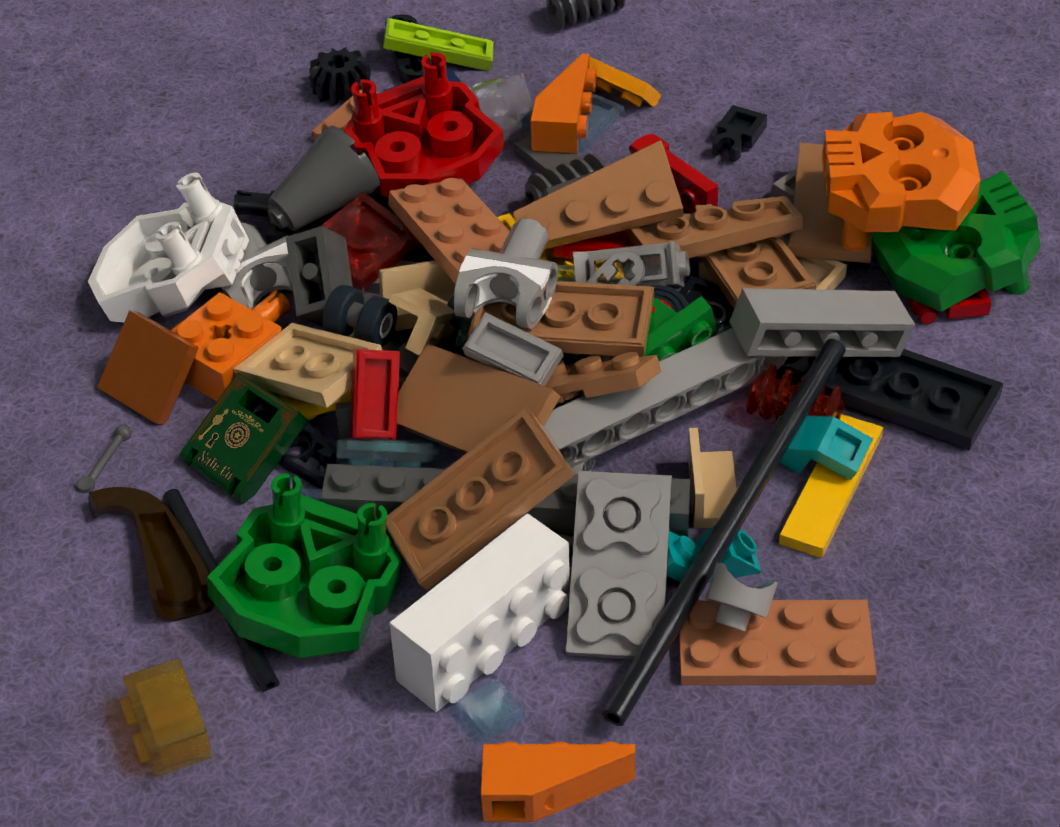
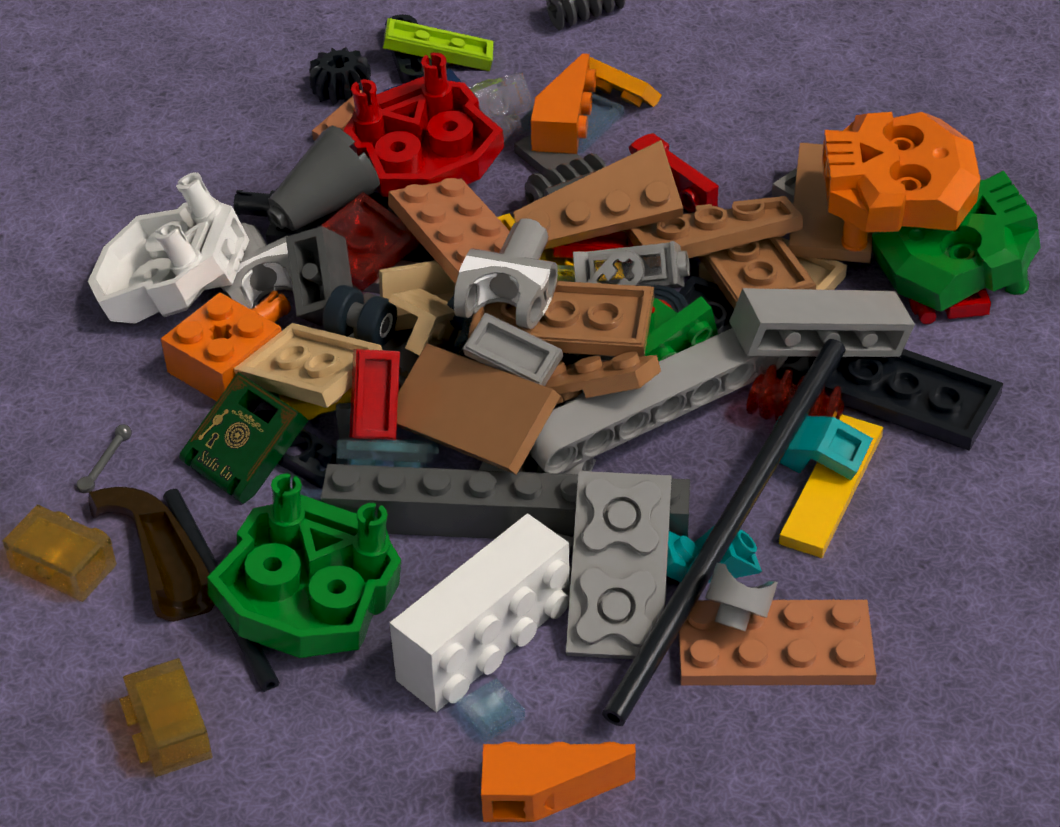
(60, 552): none -> clear yellow brick
(147, 367): dark orange tile -> none
(477, 498): medium nougat tile -> none
(710, 482): tan panel -> none
(738, 129): black plate -> none

